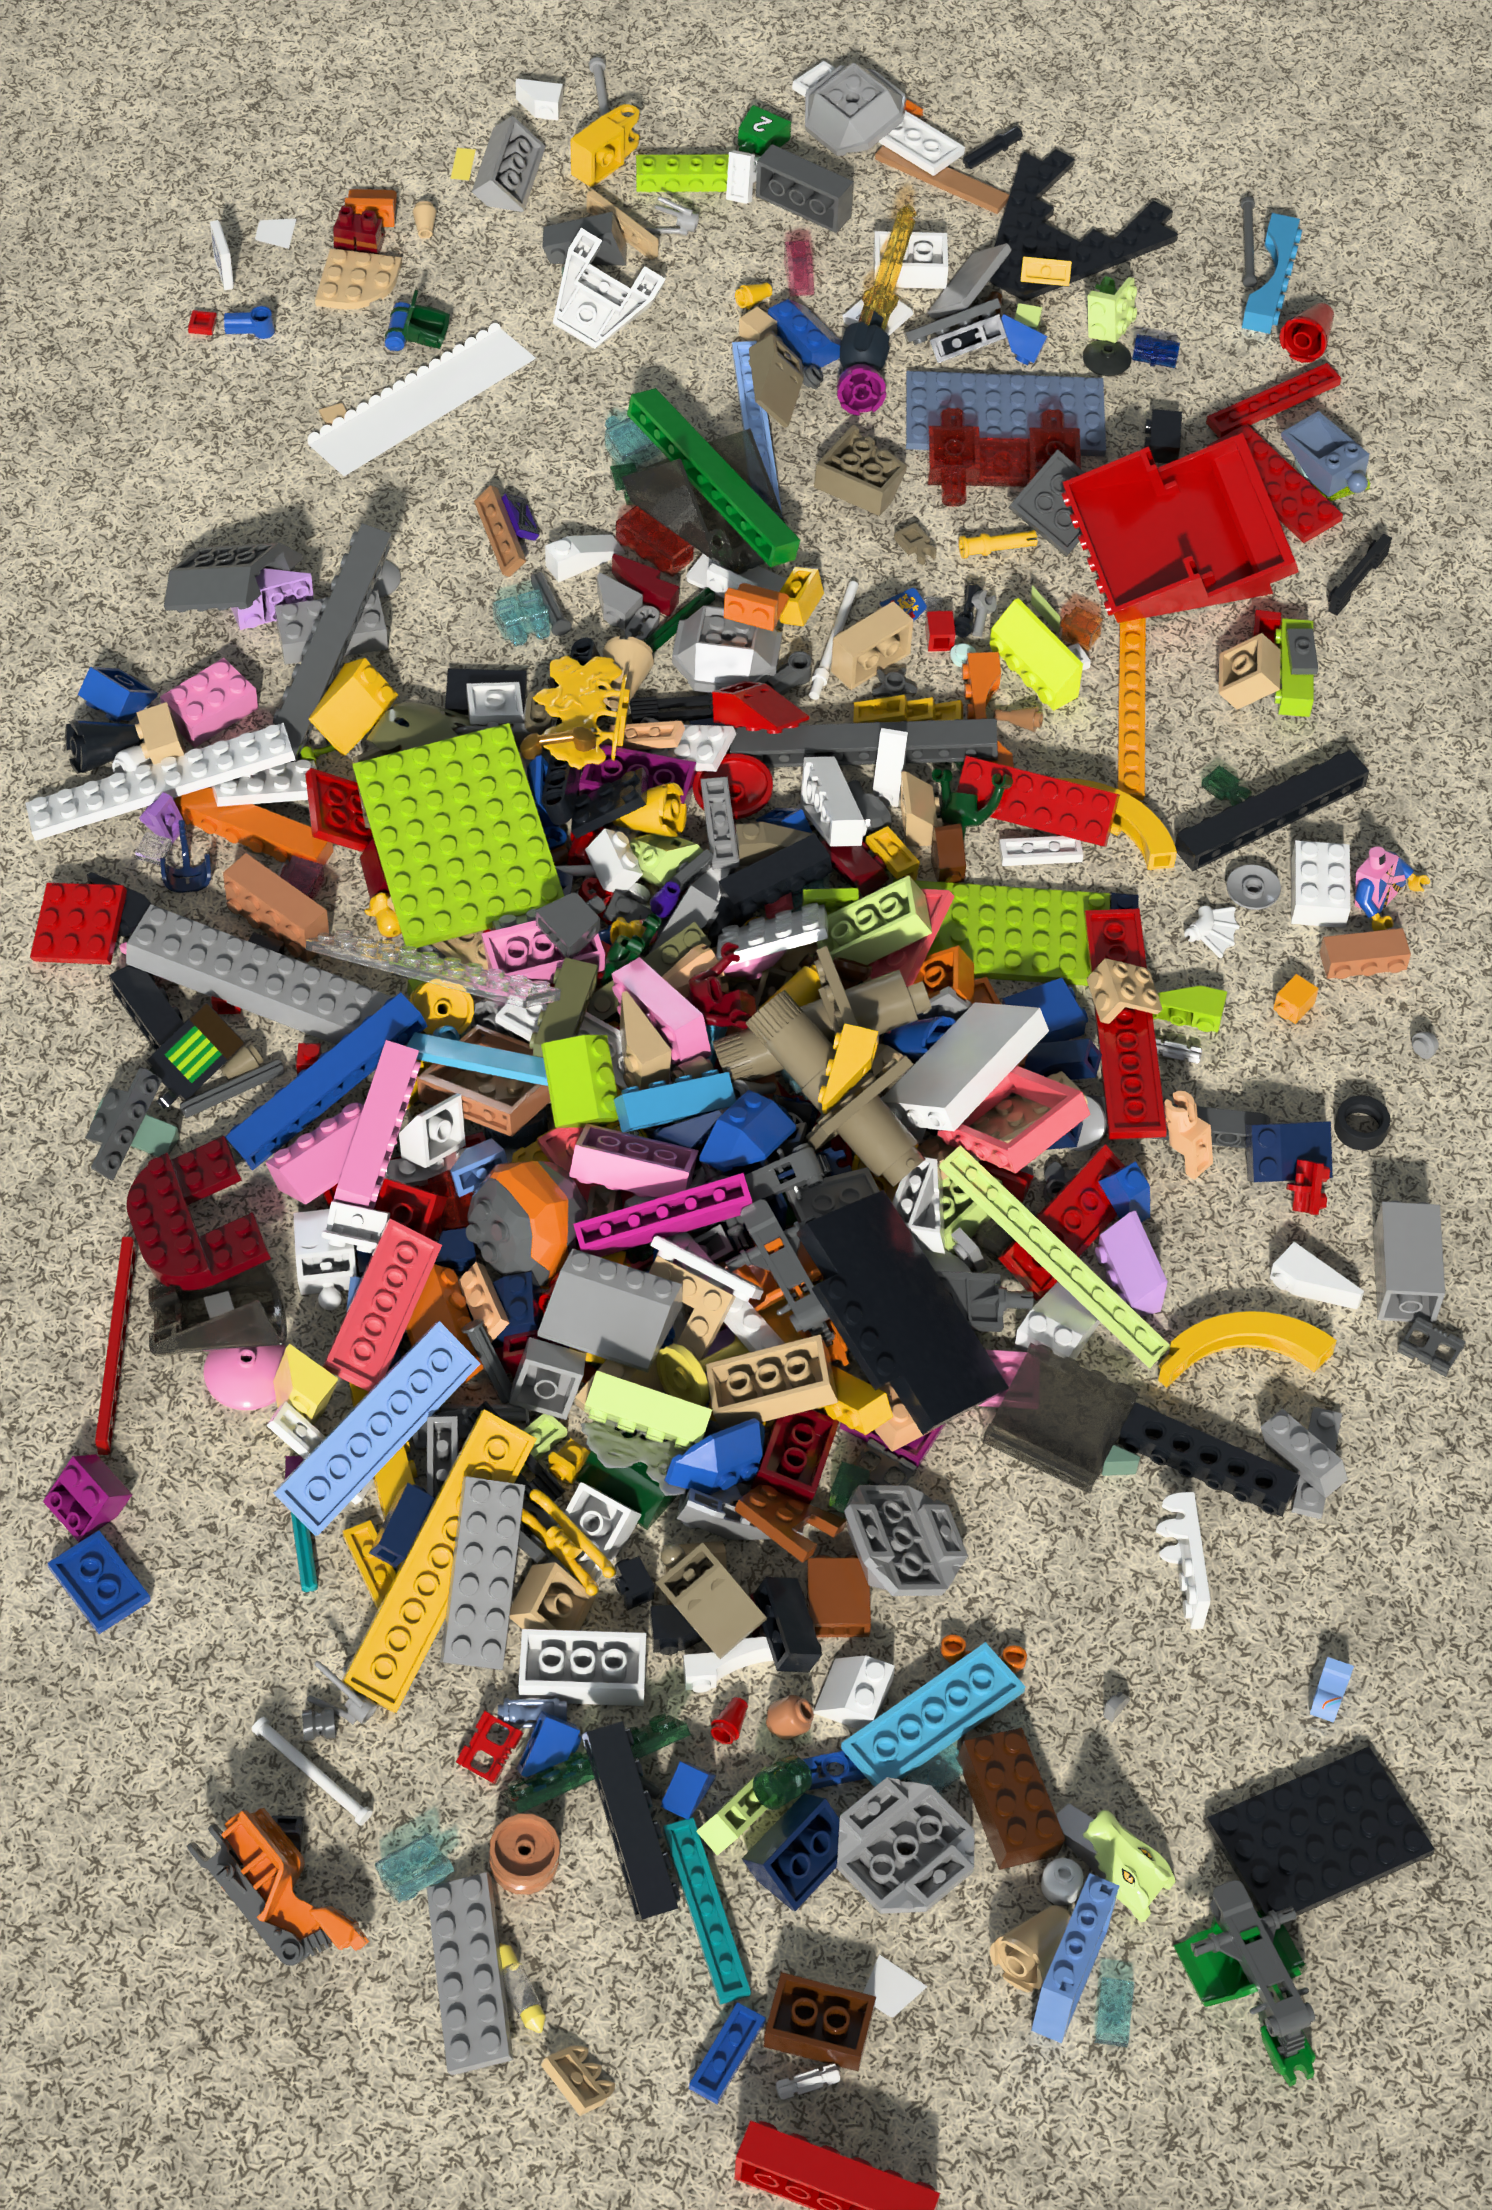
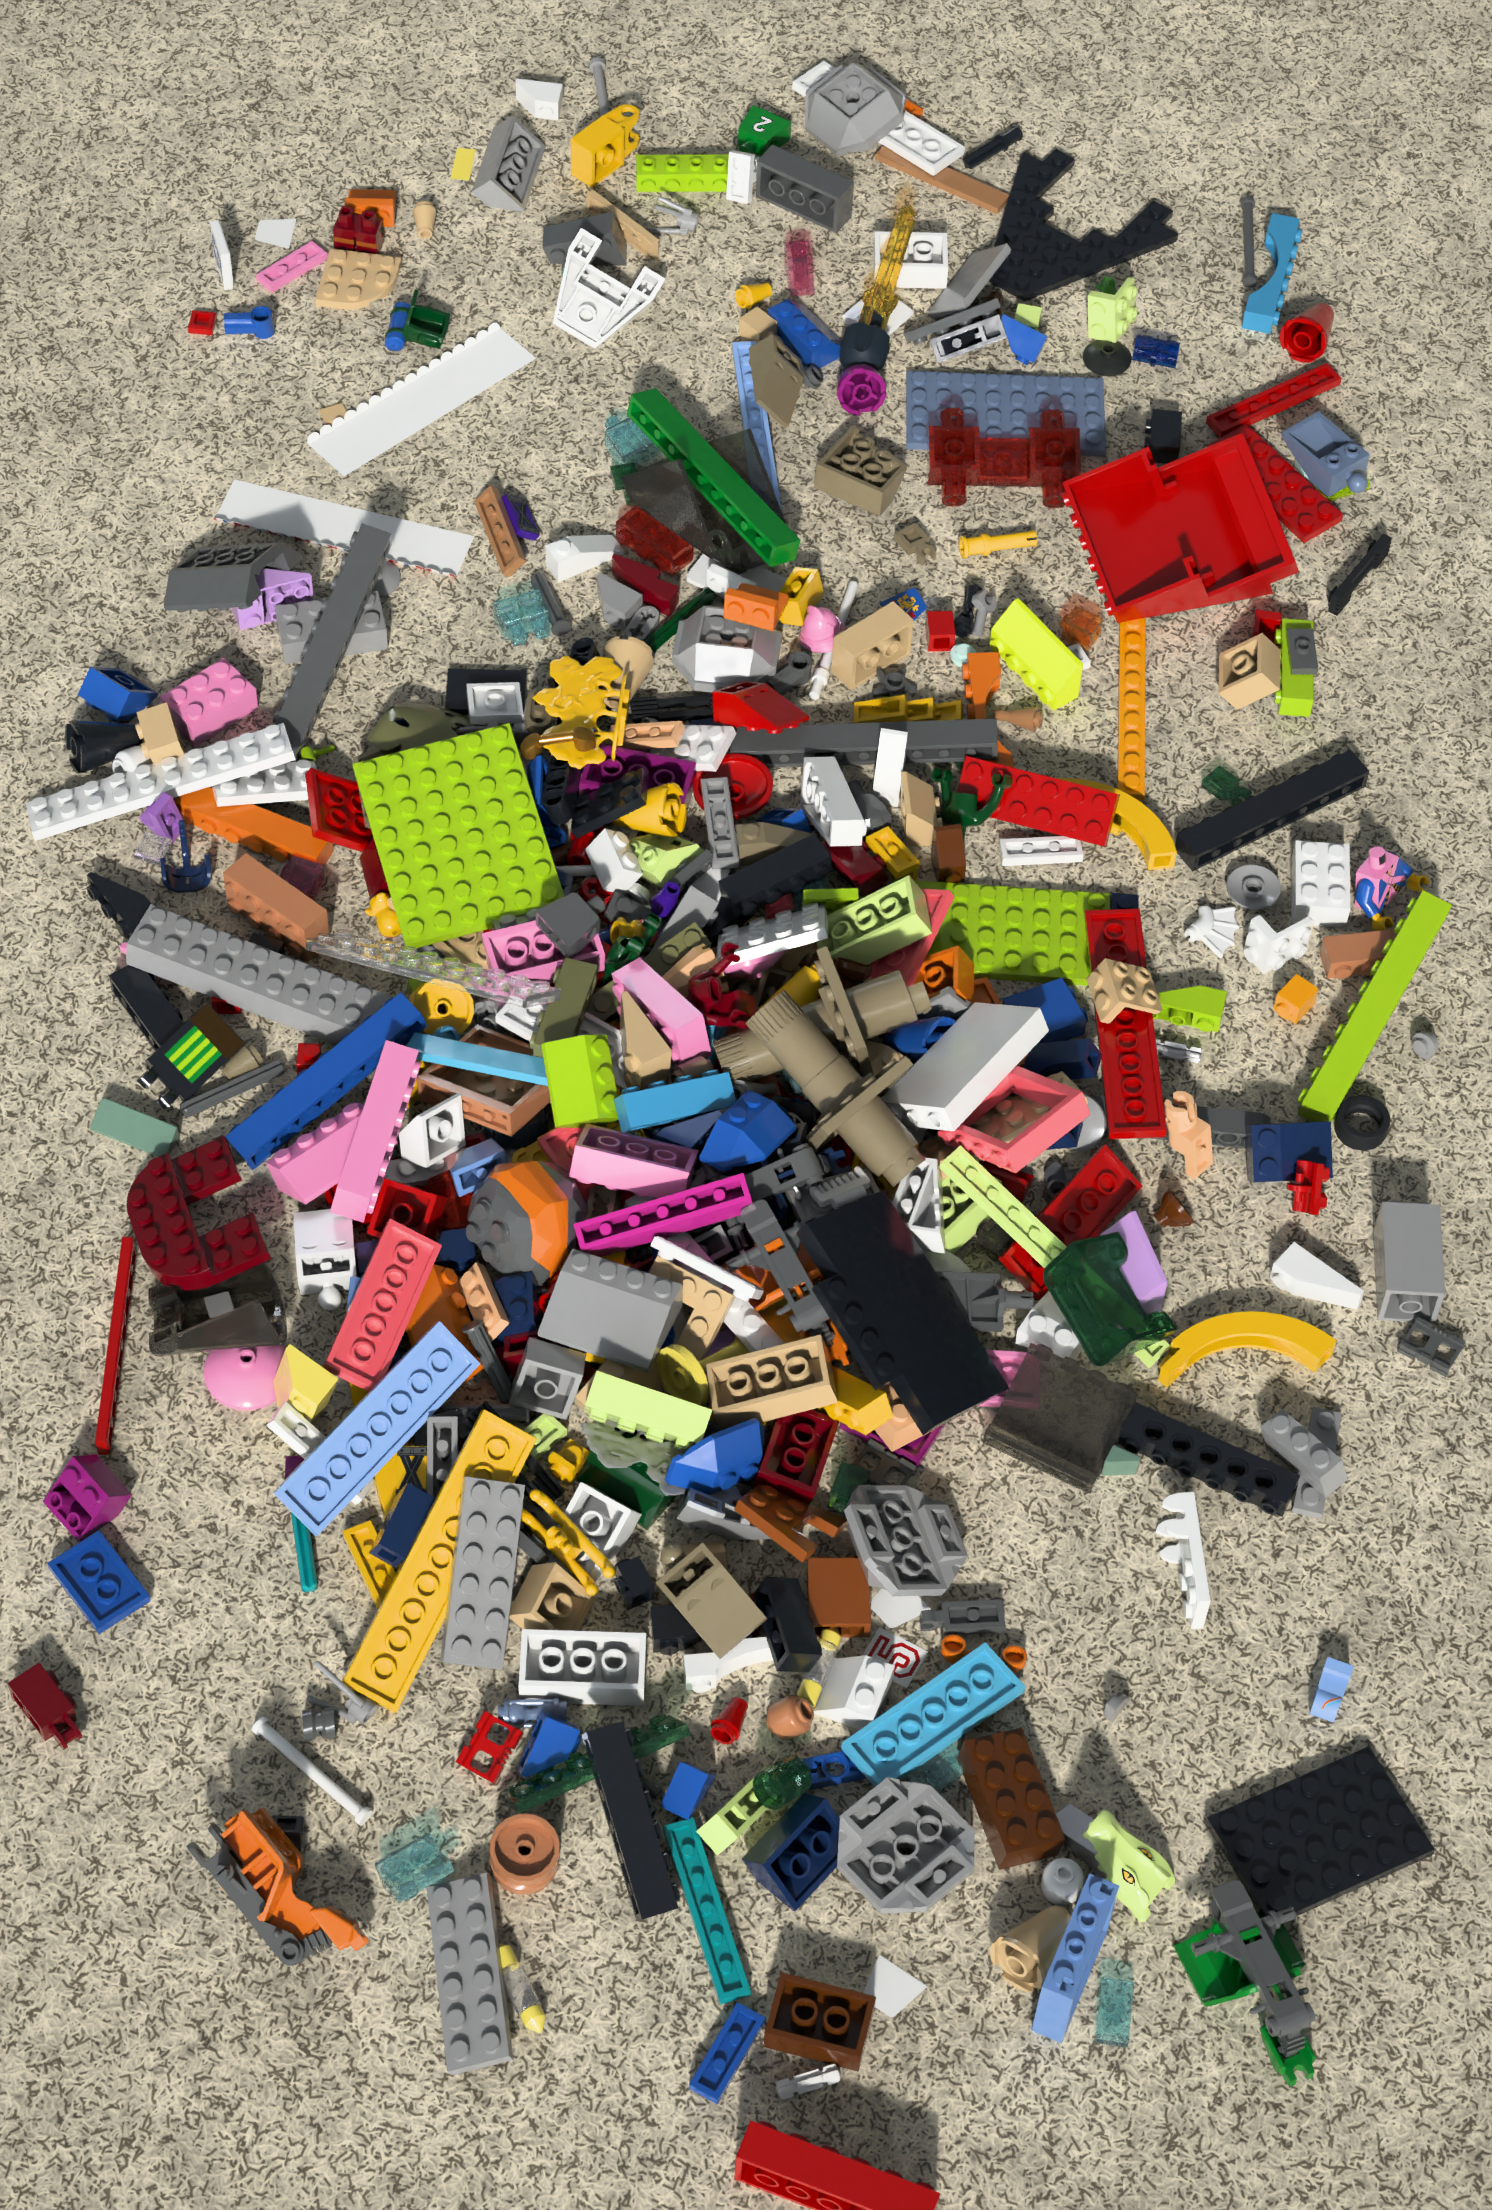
(45, 1704): none -> dark red brick
(78, 923): red plate -> none
(120, 1120): dark grey bracket -> none
(291, 266): none -> bright pink tile
(334, 524): none -> white sticker
(352, 705): yellow slope -> none
(355, 1226): white bracket -> none
(411, 1467): none -> tile
(578, 2079): tan plate -> none
(815, 1680): none -> piece
(819, 629): none -> bright pink piece
(845, 1192): none -> white piece
(853, 1059): yellow slope -> none
(896, 1609): none -> white sticker
(898, 1652): none -> white sticker
(965, 1617): none -> dark grey plate
(968, 1251): light grey plate -> none
(1043, 505): dark grey plate -> none
(1045, 609): yellowish green sticker -> none
(1046, 271): yellow panel -> none
(1100, 1301): none -> clear green windscreen
(1128, 1191): blue slope -> none
(1172, 1211): none -> reddish brown piece
(1272, 949): none -> white bracket
(1374, 1009): none -> lime brick

